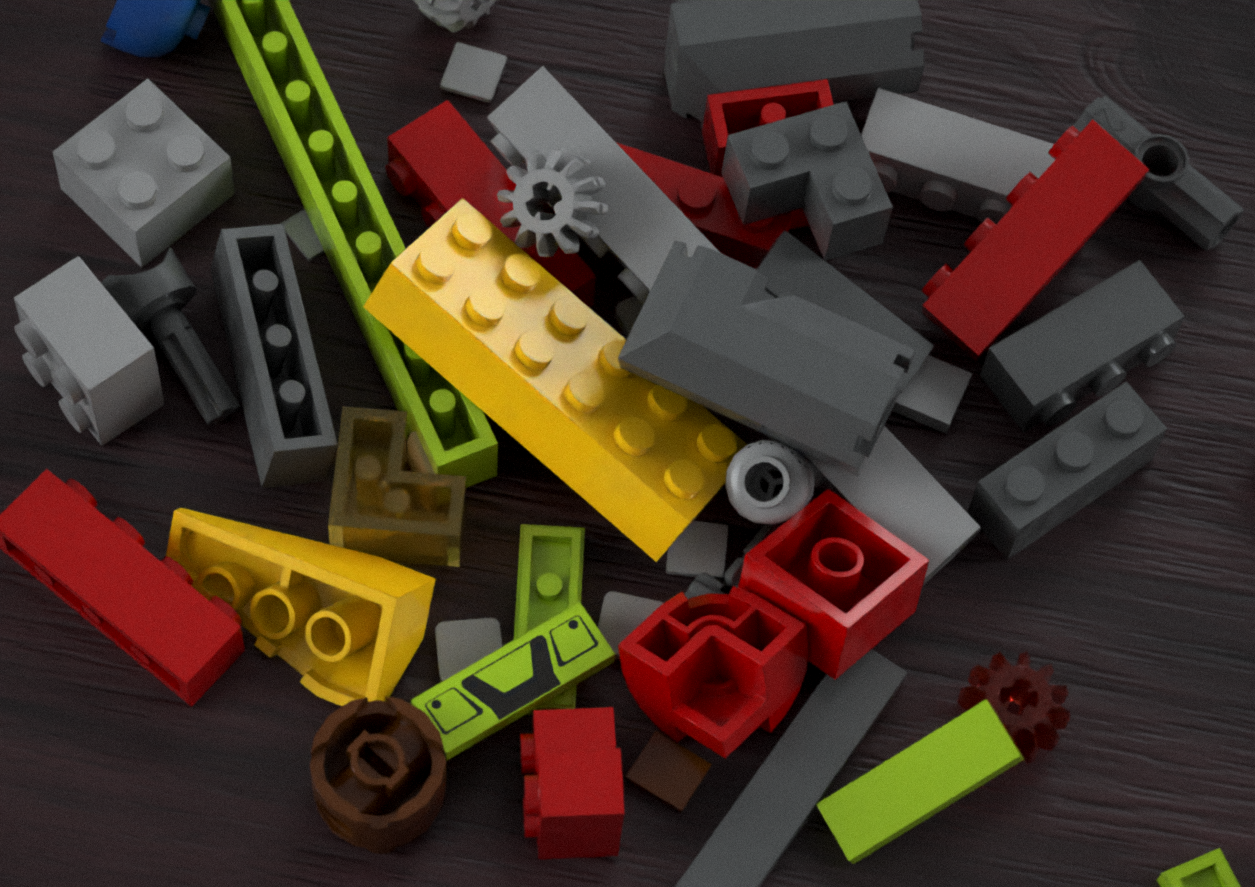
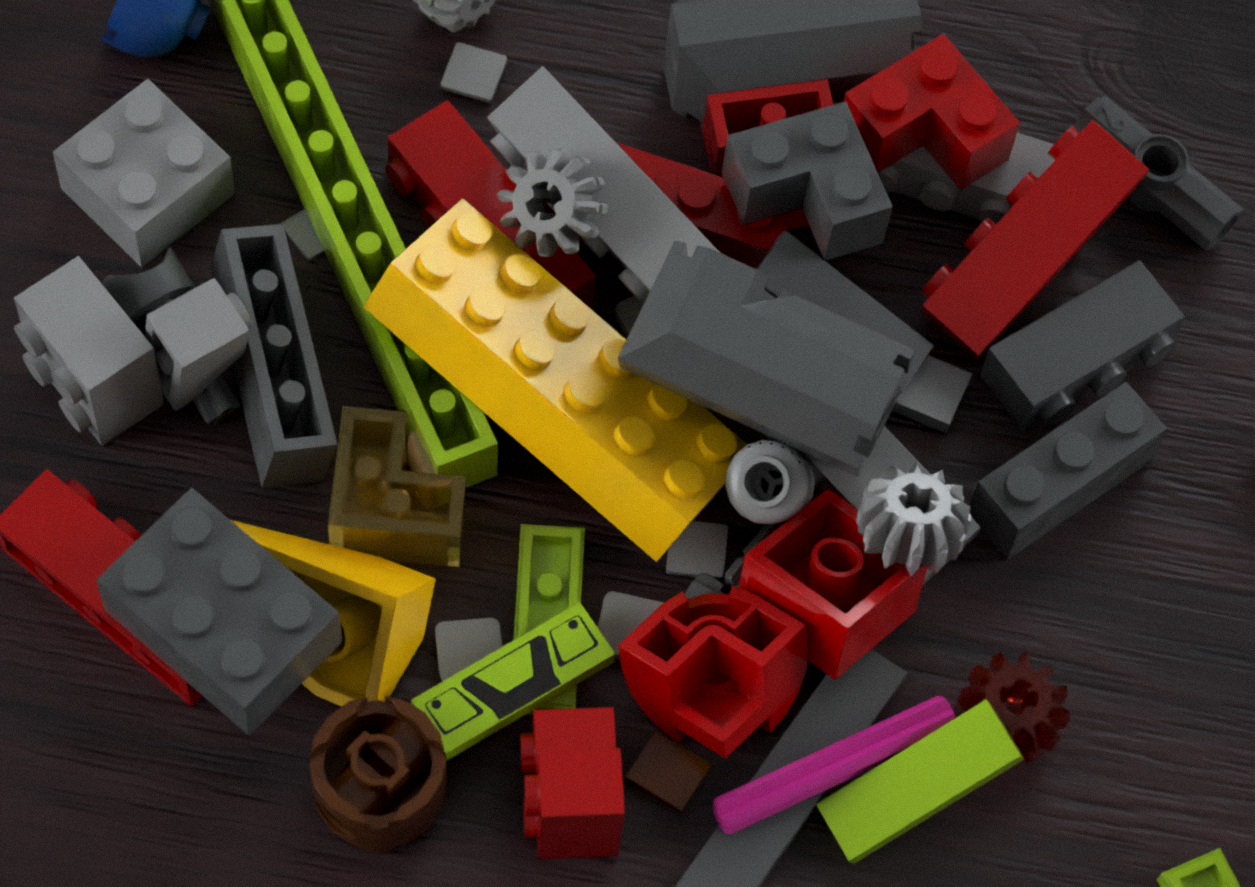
(196, 339): none -> light grey slope
(220, 611): none -> dark grey brick
(829, 766): none -> dark pink axle
(913, 519): none -> light grey gear
(937, 104): none -> red brick

